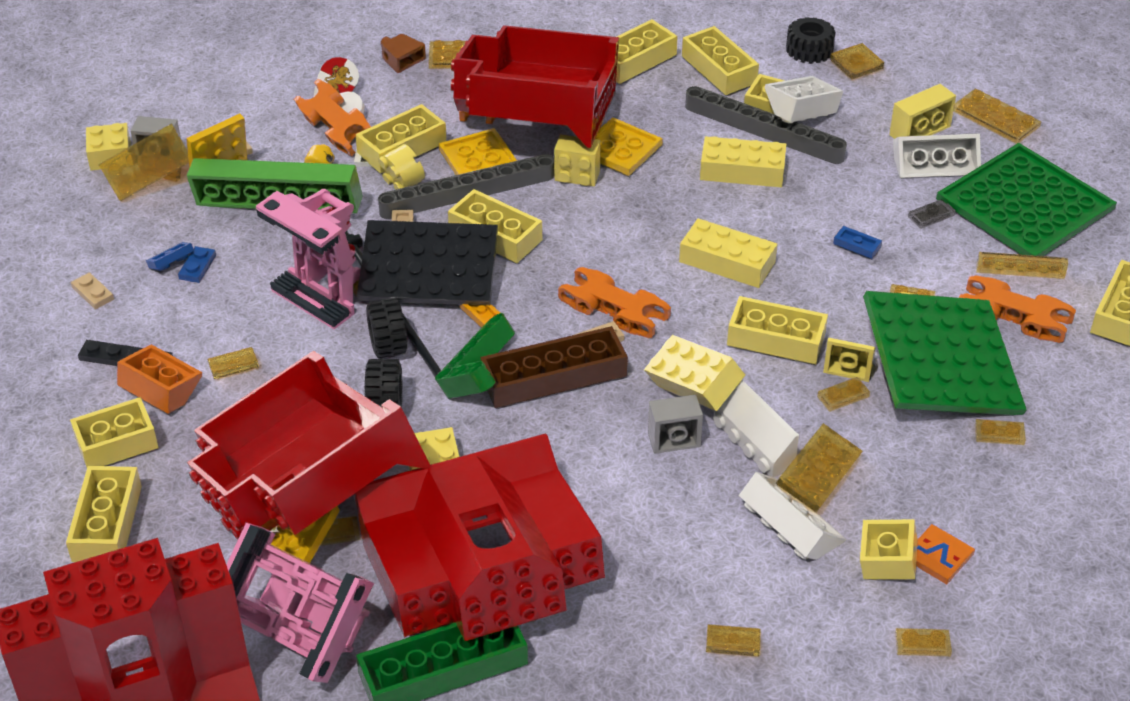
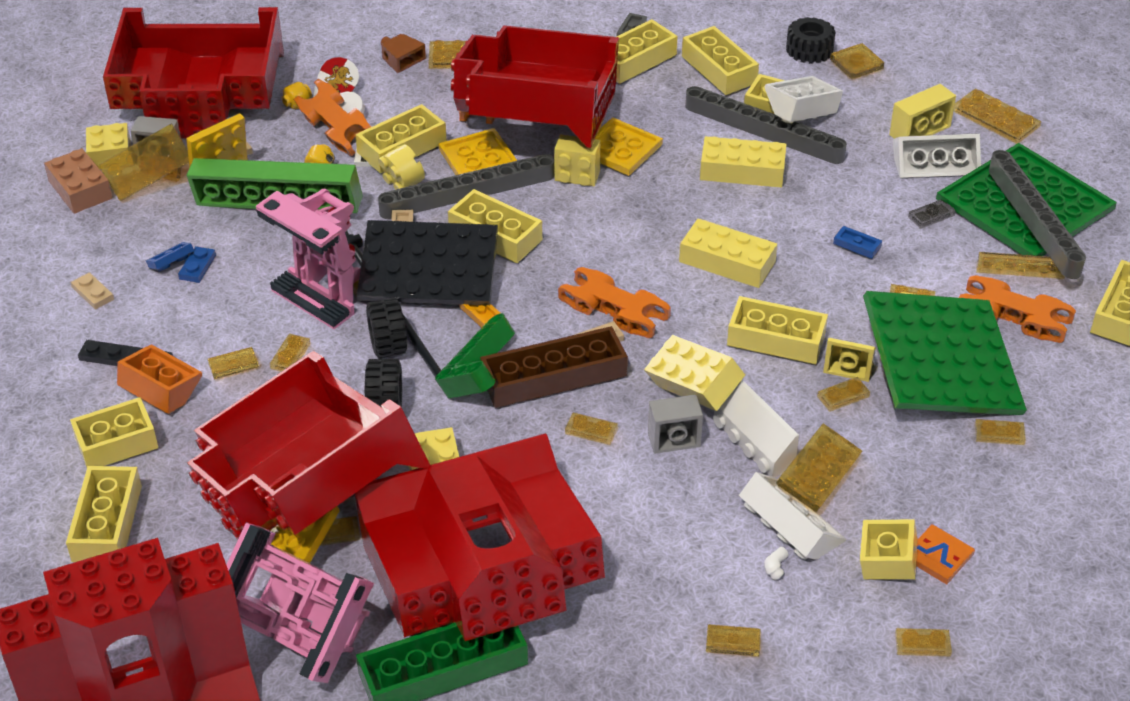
(78, 180): none -> nougat brick
(193, 68): none -> red panel
(289, 352): none -> clear yellow plate
(294, 90): none -> yellow head
(591, 428): none -> clear yellow plate
(631, 21): none -> dark grey plate
(773, 563): none -> white arm
(1037, 215): none -> dark grey beam

